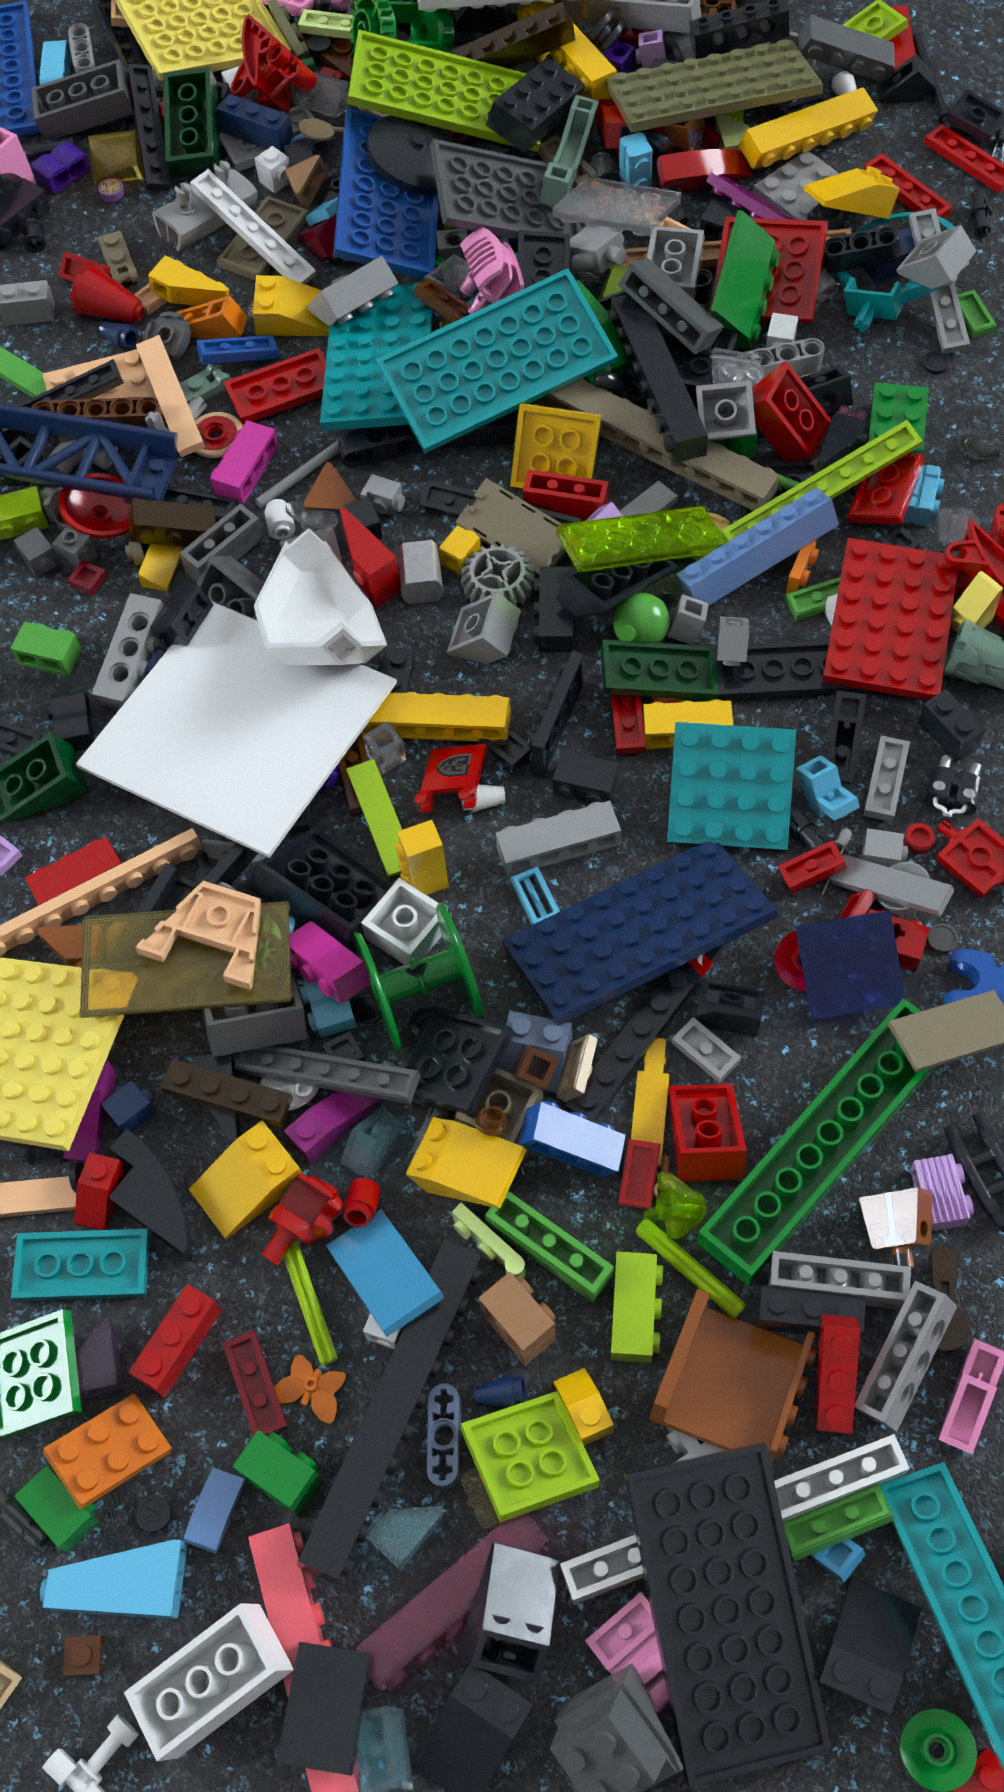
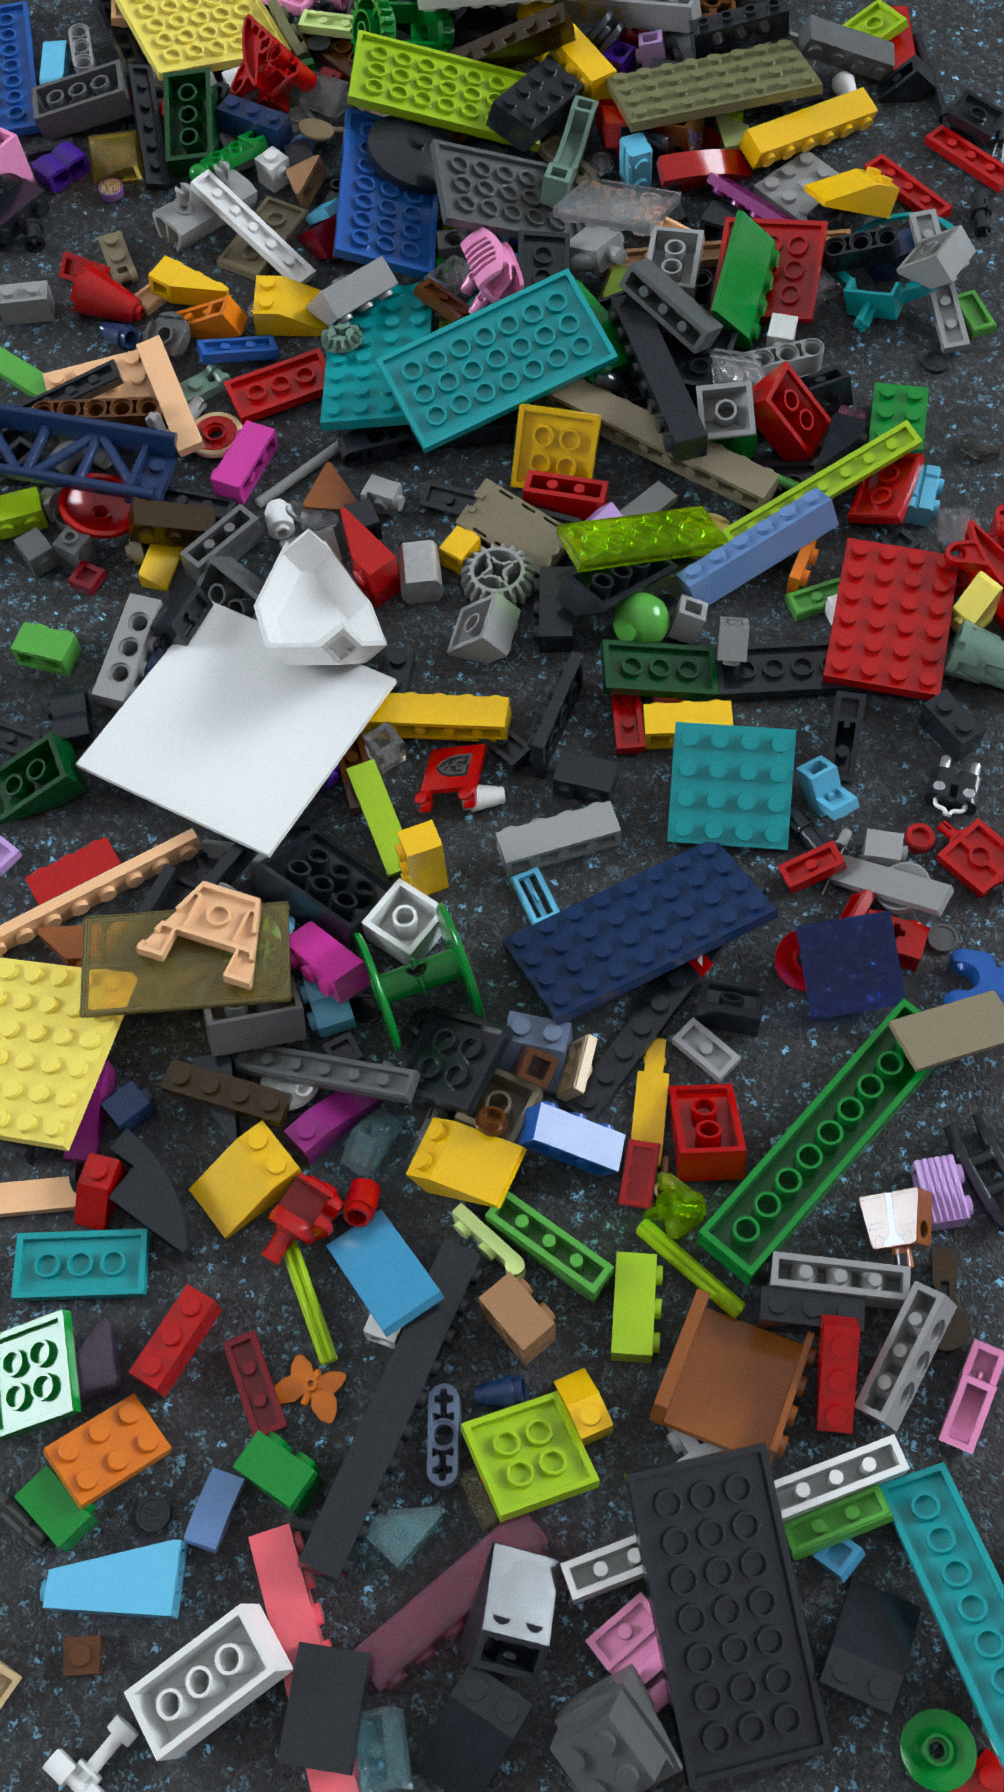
(235, 154): none -> green plate
(334, 340): none -> sand green gear
(886, 778): light grey plate -> none

